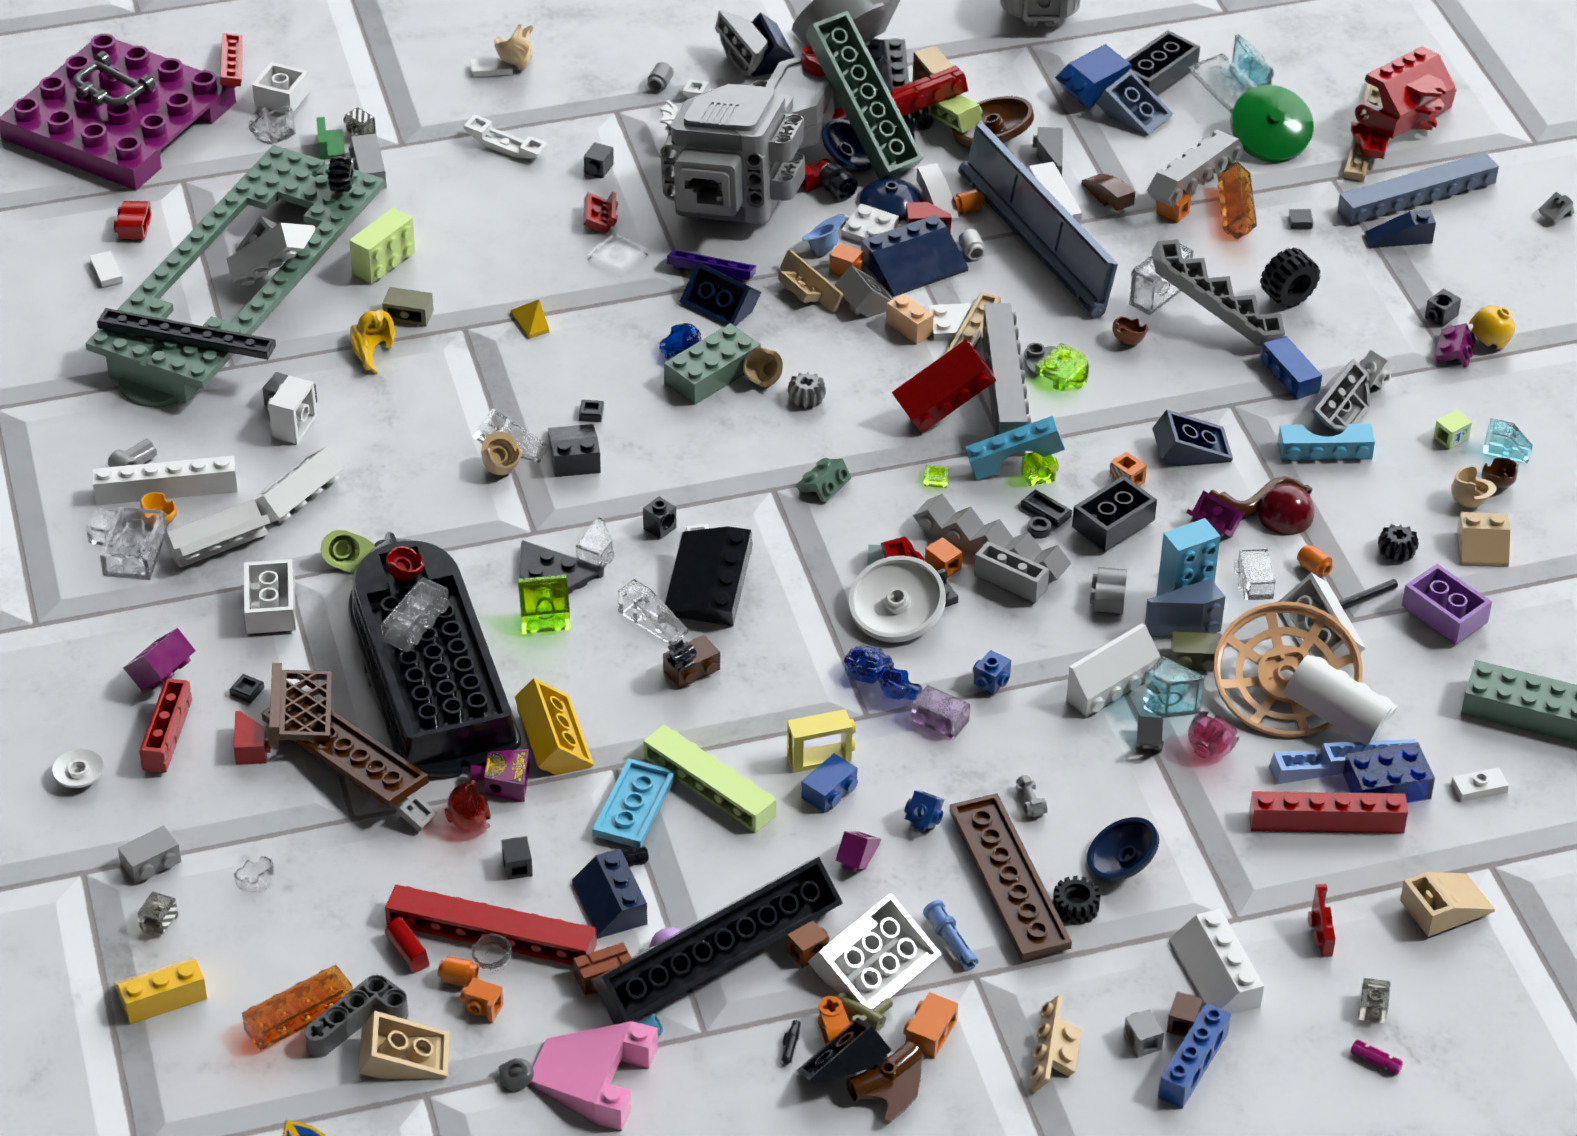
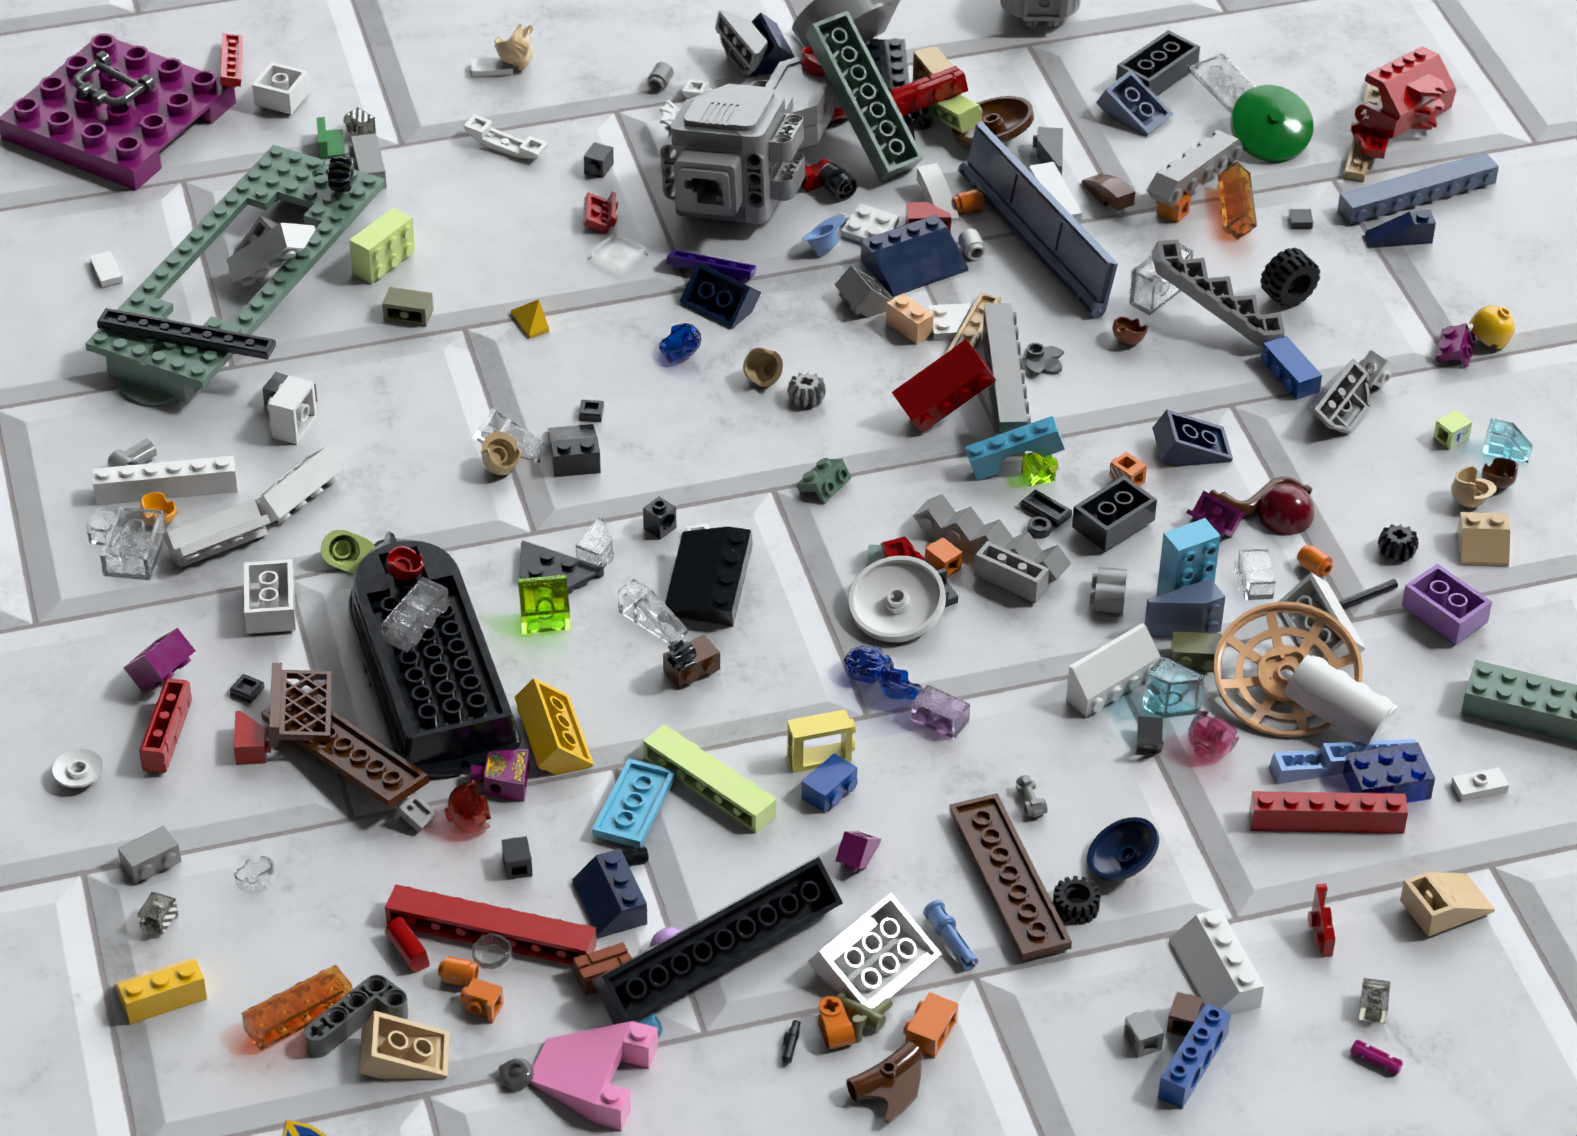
(133, 220): red brick -> none
(273, 125): clear slope -> none
(368, 333): yellow hair -> none
(709, 364): sand green brick -> none
(806, 942): dark orange brick -> none
(808, 283): tan bracket -> none
(843, 257): orange brick -> none
(844, 145): dark blue dish -> none
(851, 1051): black slope -> none
(890, 196): dark blue dish -> none
(924, 810): blue brick -> none
(936, 476): clear neon green tile -> none
(992, 672): blue brick -> none
(1056, 1045): tan bracket -> none
(1064, 367): clear neon green slope -> none
(1092, 74): blue slope -> none
(1251, 62): clear light blue slope -> none
(1300, 444): medium azure arch -> none
(1442, 307): black brick -> none
(1557, 207): light grey bracket -> none

